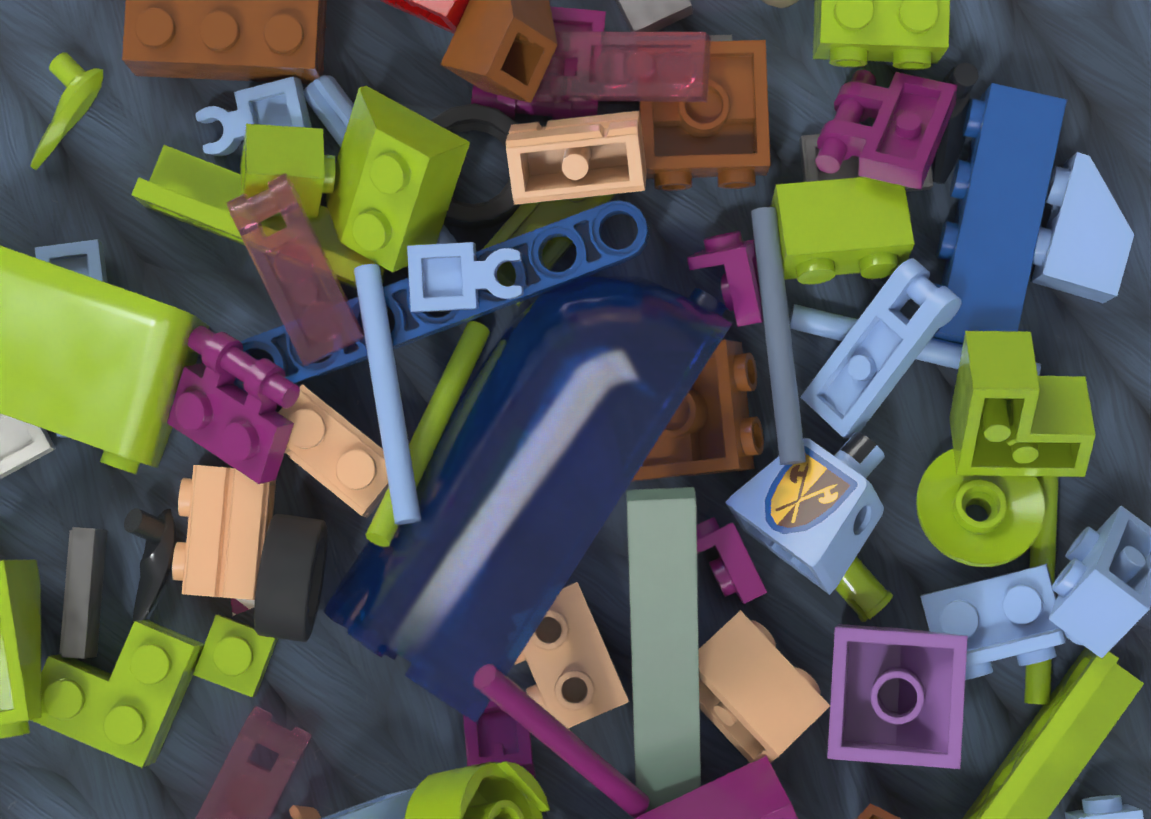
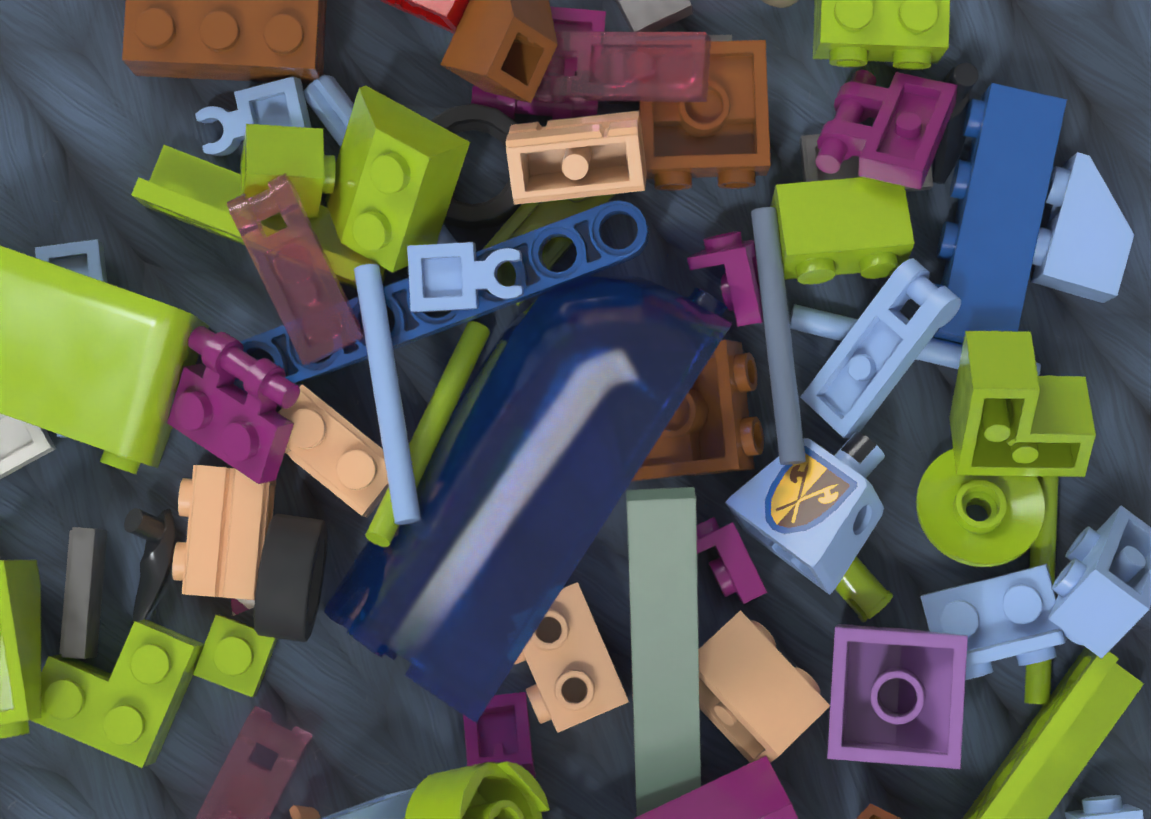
(73, 104): lime bar -> none
(560, 740): magenta bar -> none

